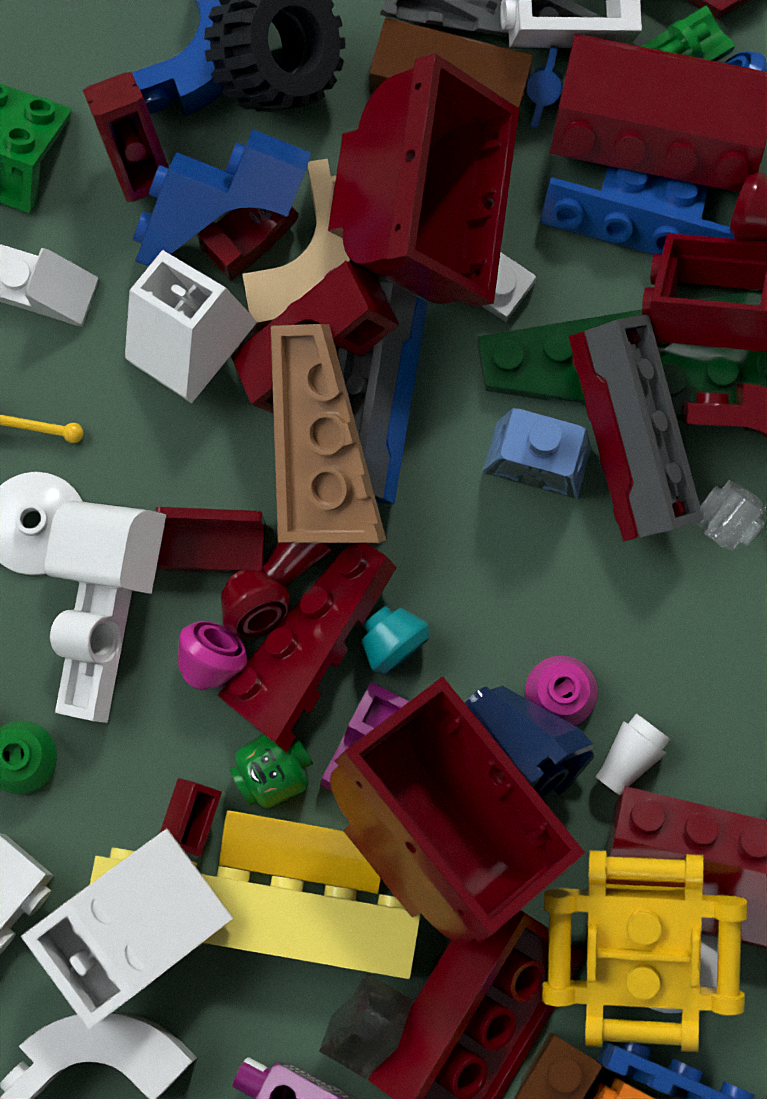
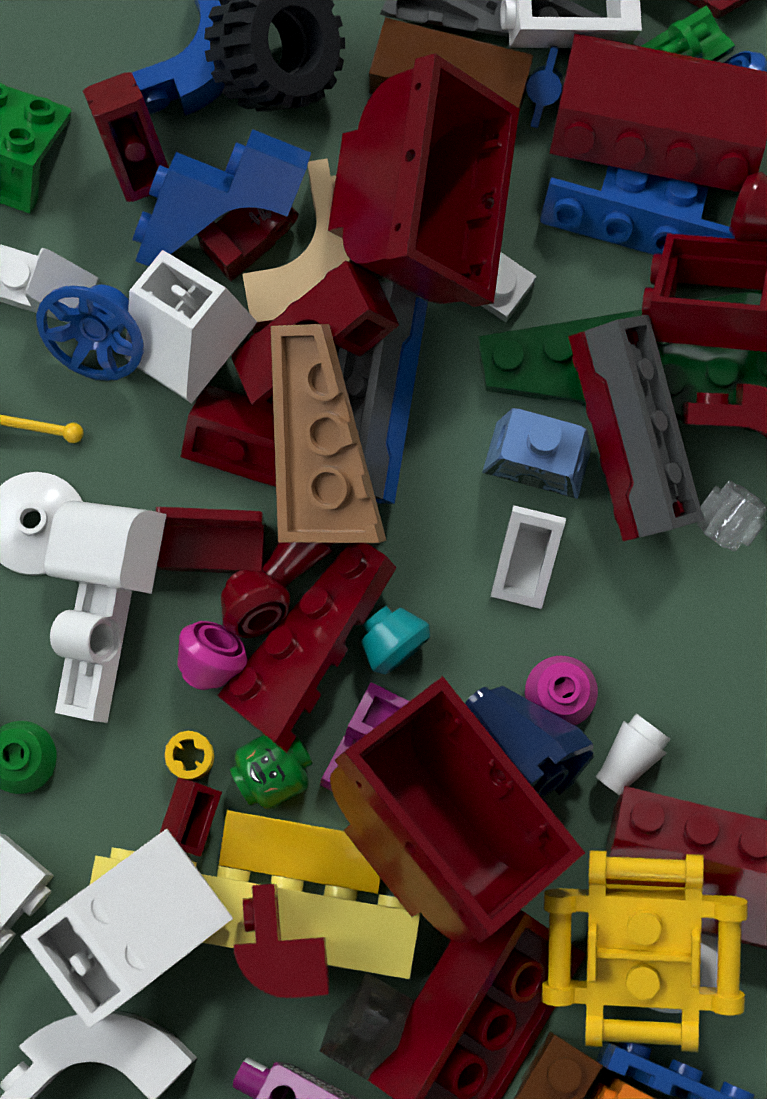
(95, 326): none -> blue wheel
(177, 767): none -> yellow bush
(231, 435): none -> dark red panel
(277, 966): none -> dark red brick
(528, 556): none -> white slope

